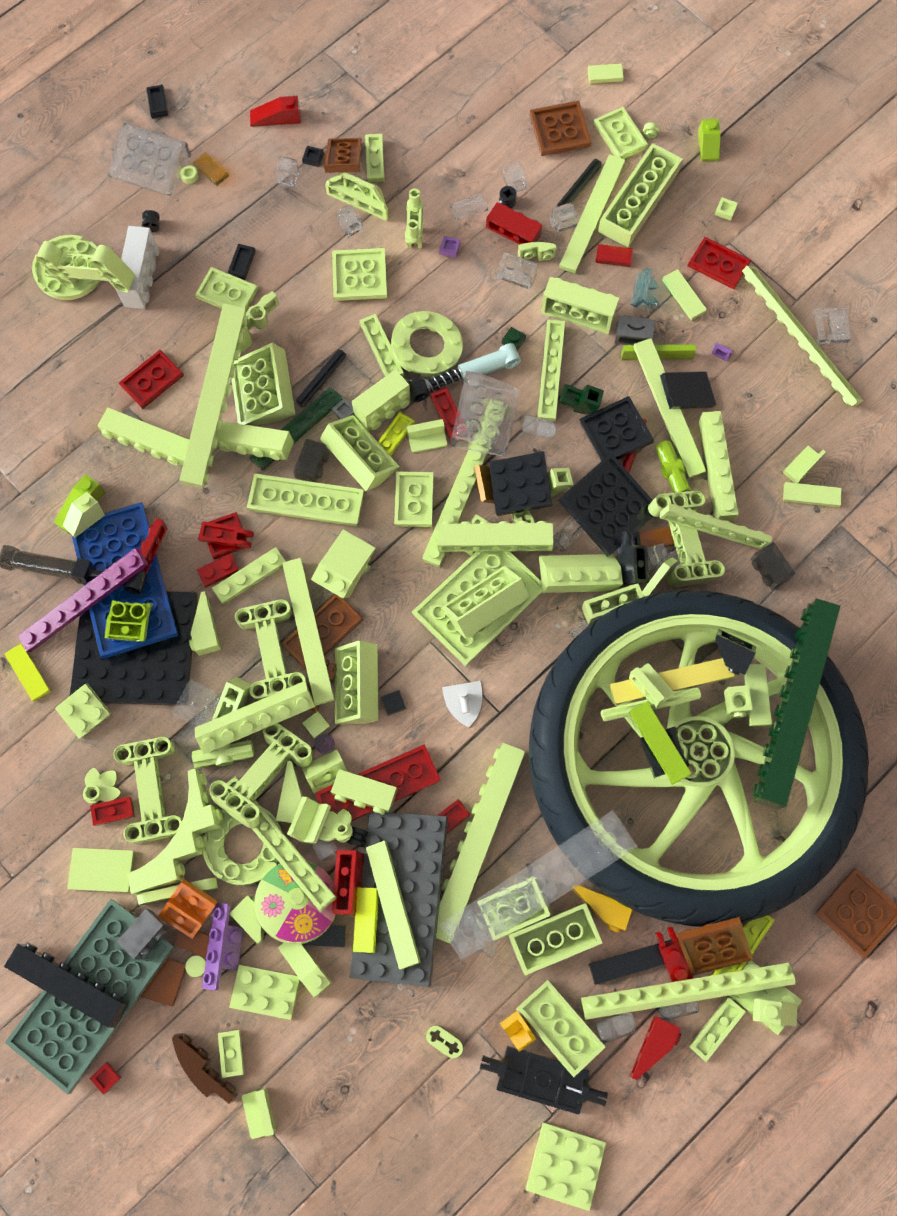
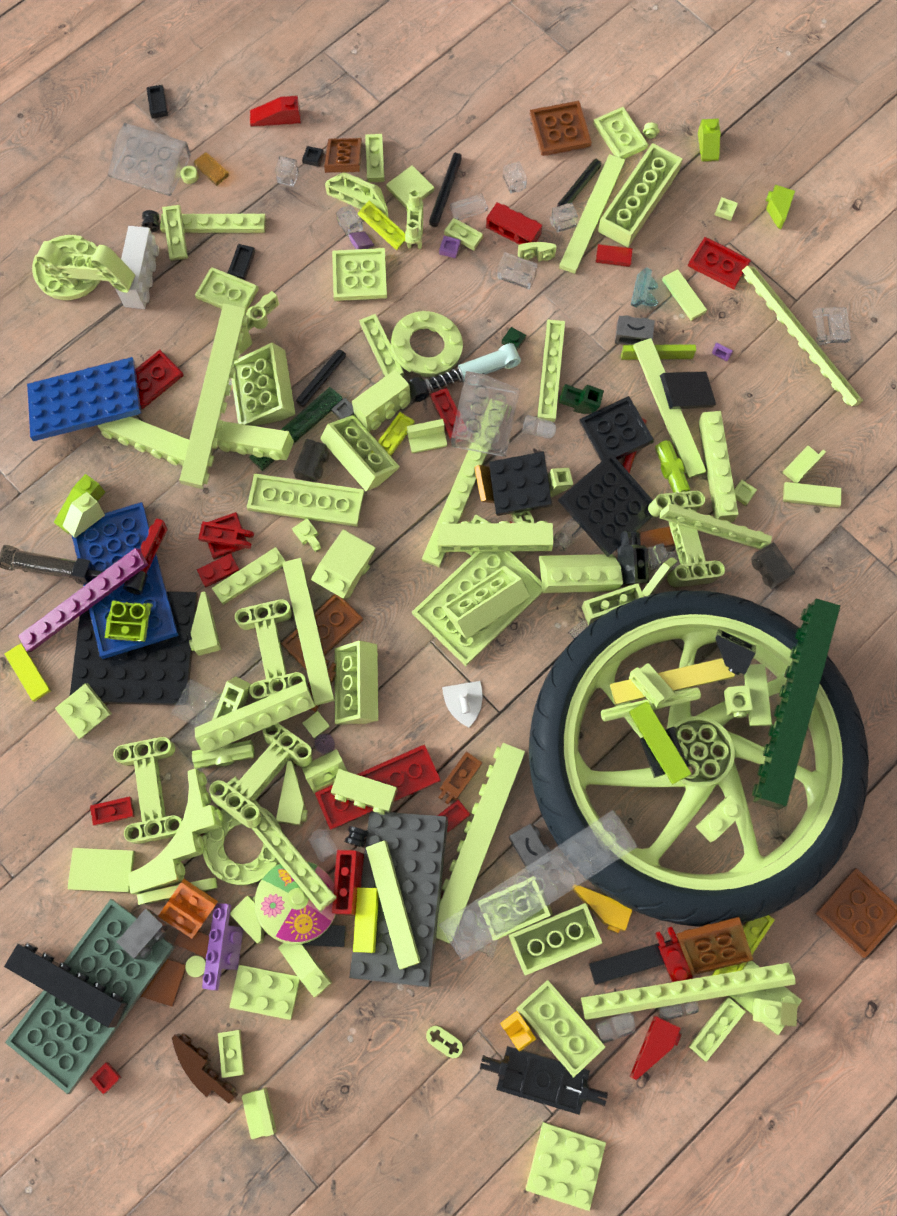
(83, 399): none -> blue plate
(103, 784): yellowish green plate -> none
(175, 232): none -> yellowish green tile
(221, 223): none -> yellowish green plate
(306, 533): none -> yellowish green plate
(308, 821): yellowish green panel -> none
(336, 823): yellowish green plate -> none
(360, 240): none -> medium lavender slope
(382, 224): none -> neon yellow tile
(393, 703): black tile -> none
(406, 181): none -> yellowish green tile
(414, 499): yellowish green plate -> none
(445, 189): none -> black axle
(460, 777): none -> dark orange hinge
(468, 236): none -> yellowish green plate
(511, 195): black wheel -> none
(528, 844): none -> flat silver brick
(579, 305): yellowish green brick -> none
(605, 73): yellowish green tile -> none
(720, 818): none -> yellowish green brick
(744, 492): none -> yellowish green tile
(779, 204): none -> lime slope

